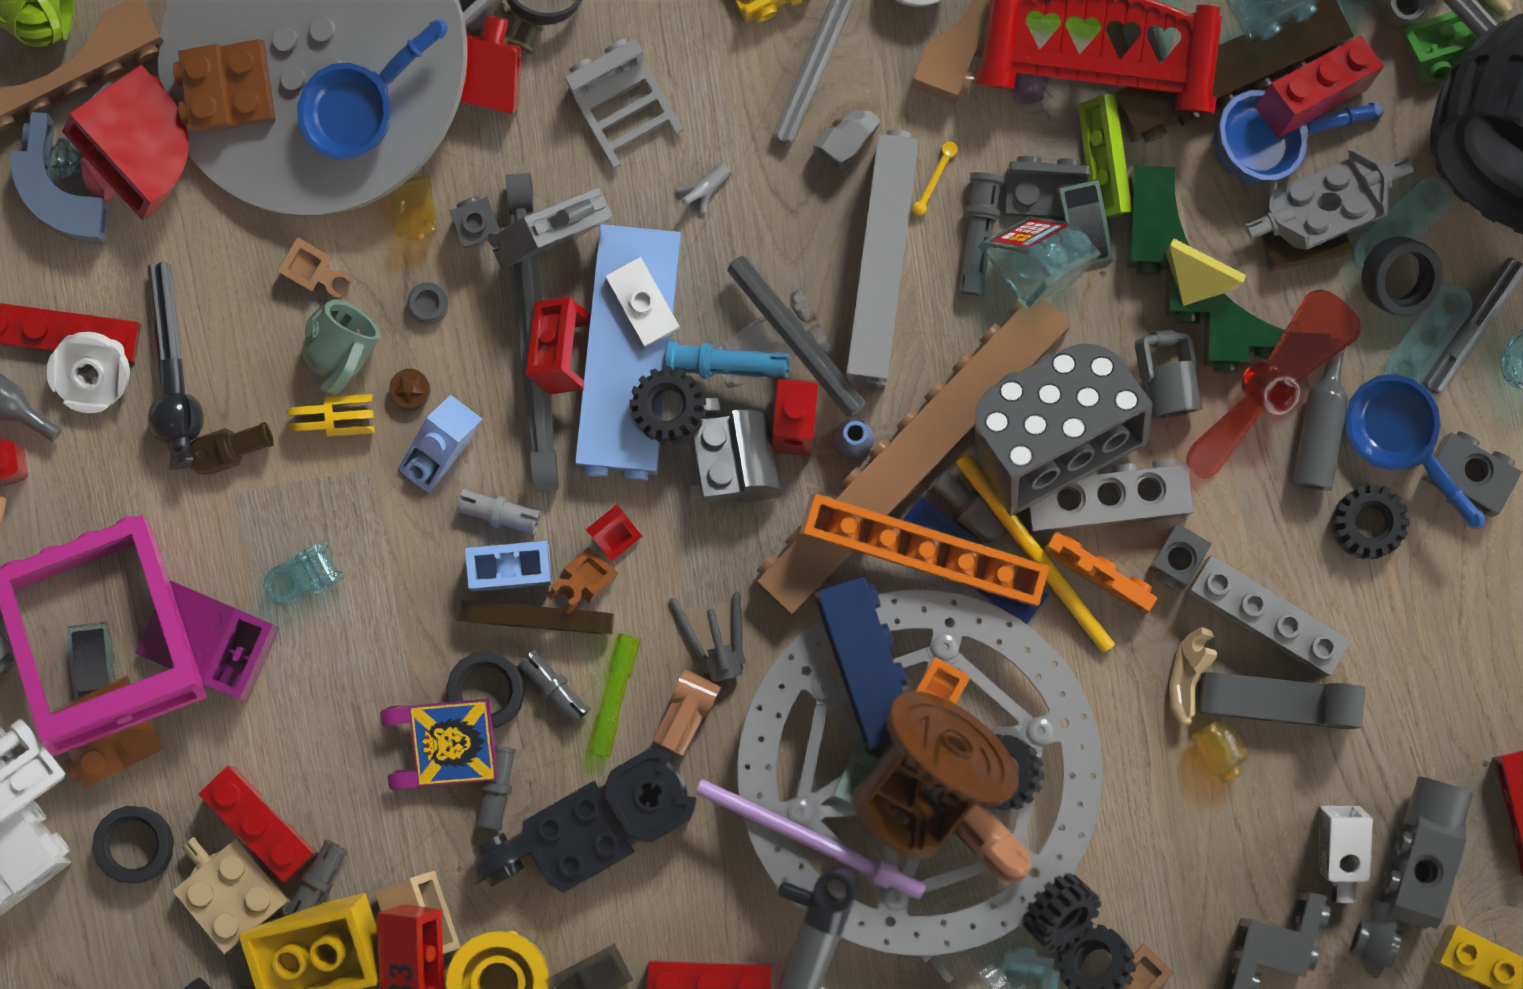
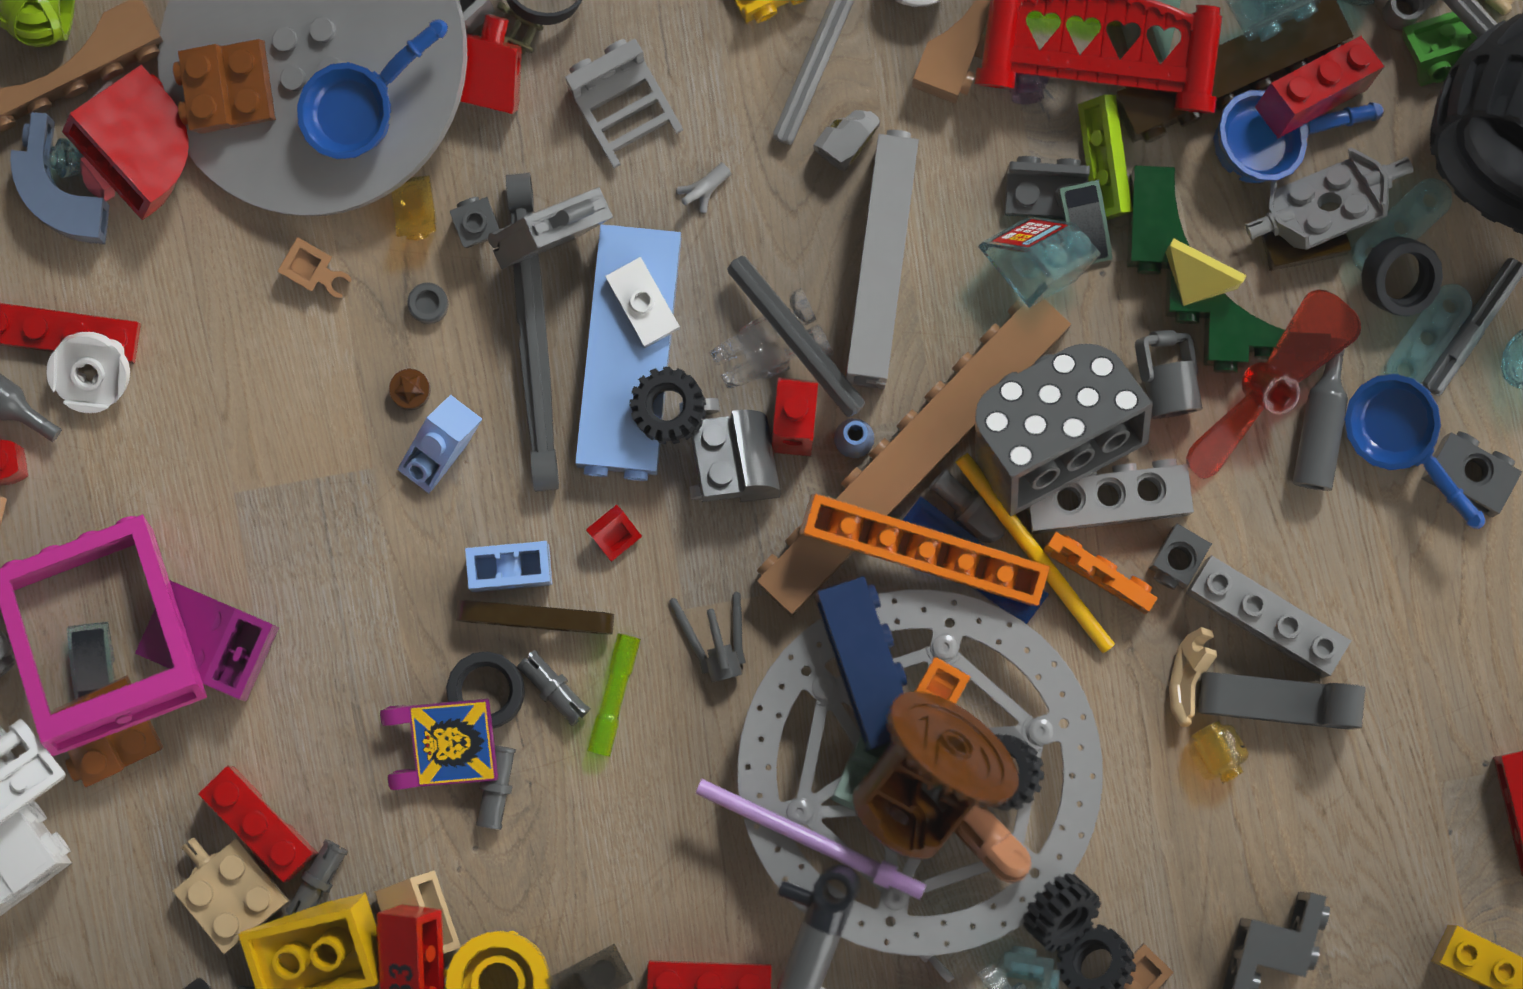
(104, 831): black tyre -> none
(175, 414): black piece -> none
(225, 448): dark brown arm -> none
(305, 574): clear light blue piece -> none
(331, 416): yellow arm -> none
(334, 347): sand green helmet -> none
(498, 511): light grey pin -> none
(552, 344): red panel -> none
(584, 578): dark orange plate -> none
(592, 825): black brick -> none
(689, 705): nougat piece -> none
(708, 361): dark azure pin -> none
(948, 152): yellow hinge -> none
(981, 214): dark grey pin -> none
(1341, 833): white torso -> none
(1394, 516): black tyre -> none
(1437, 839): dark grey brick -> none

